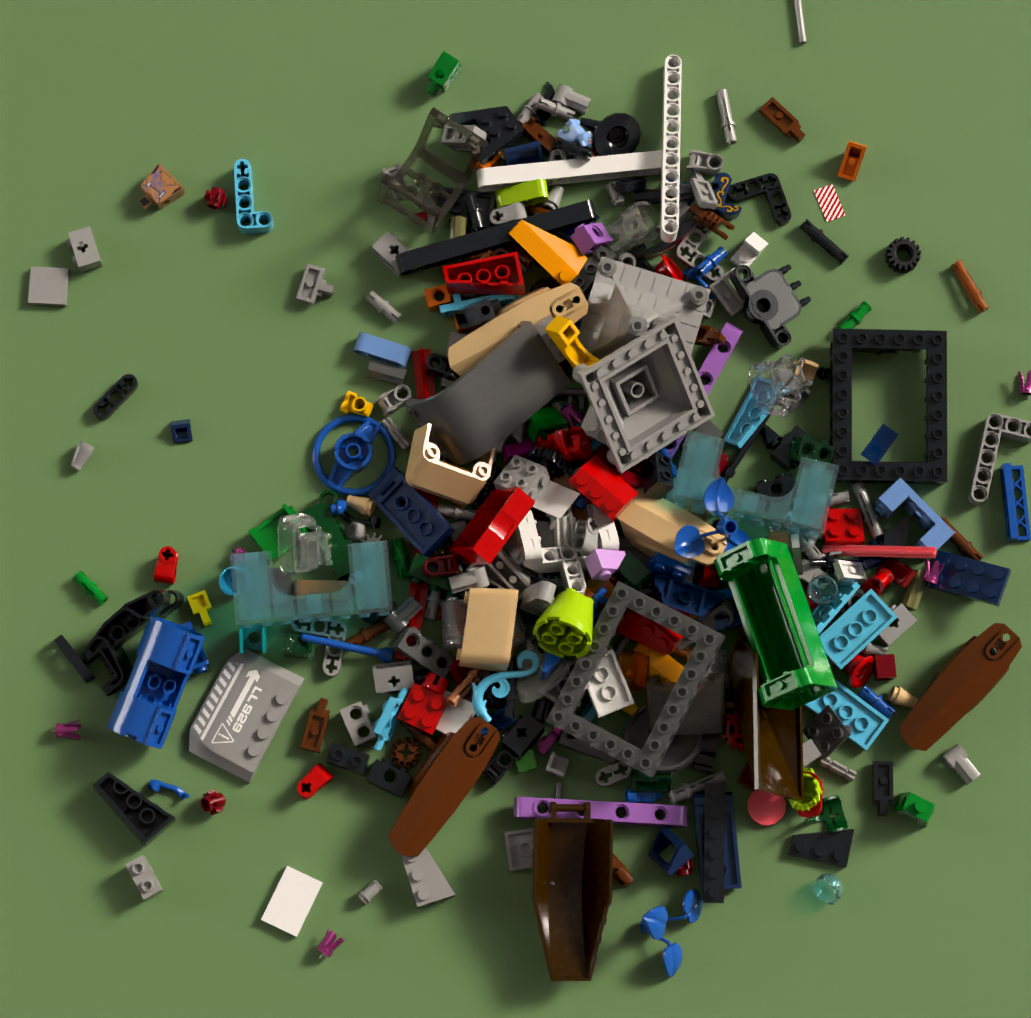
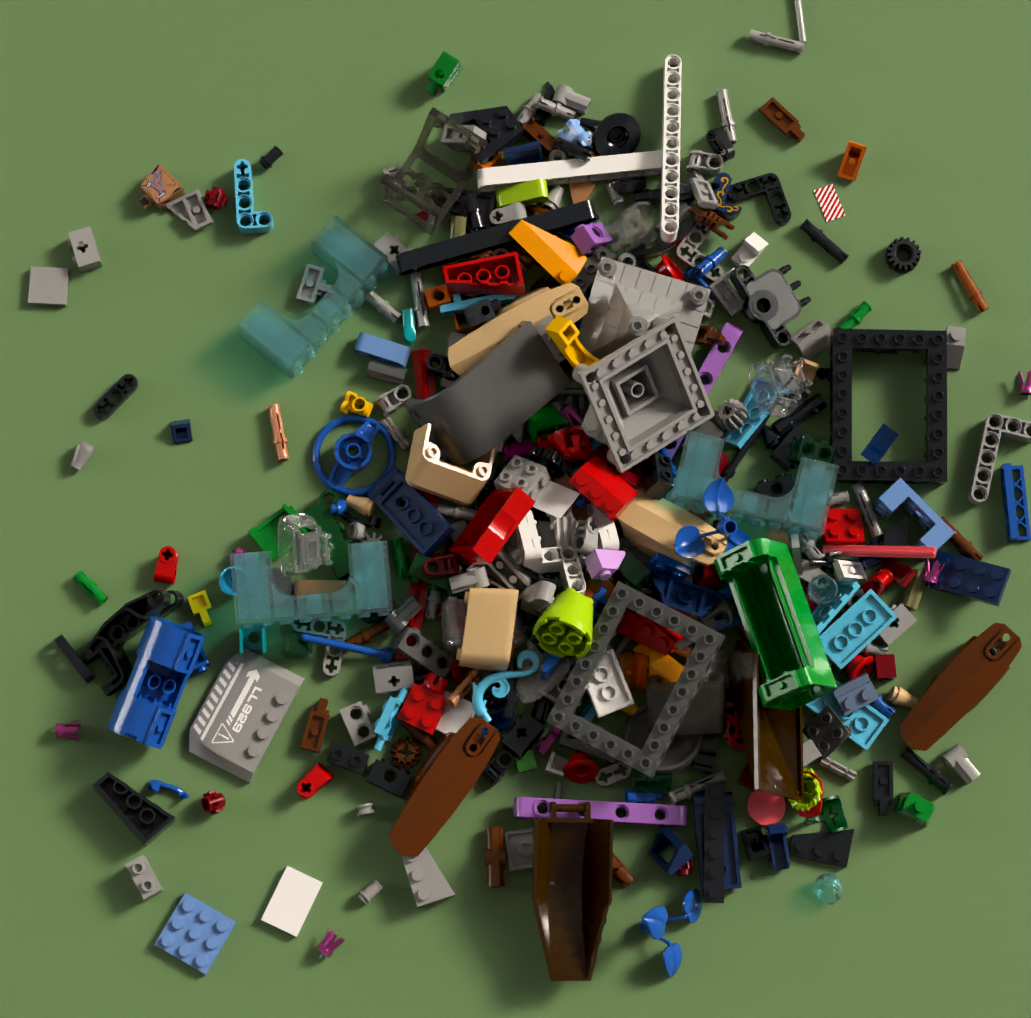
(191, 210): none -> light grey wing
(195, 933): none -> medium blue plate
(267, 160): none -> black pin
(278, 433): none -> nougat pin
(294, 342): none -> clear light blue arch
(365, 809): none -> light grey bush
(409, 326): none -> teal bar
(419, 301): none -> light grey pin
(495, 856): none -> reddish brown piece
(581, 191): none -> medium nougat tile
(581, 768): none -> red hat
(720, 144): none -> black beam
(731, 415): none -> light grey gear
(754, 843): none -> black slope
(775, 41): none -> light grey pin
(776, 840): none -> dark blue animal
(810, 407): none -> black axle
(812, 338): none -> light grey panel
(855, 694): none -> sand blue plate
(935, 776): none -> black pin
(955, 346): none -> light grey slope

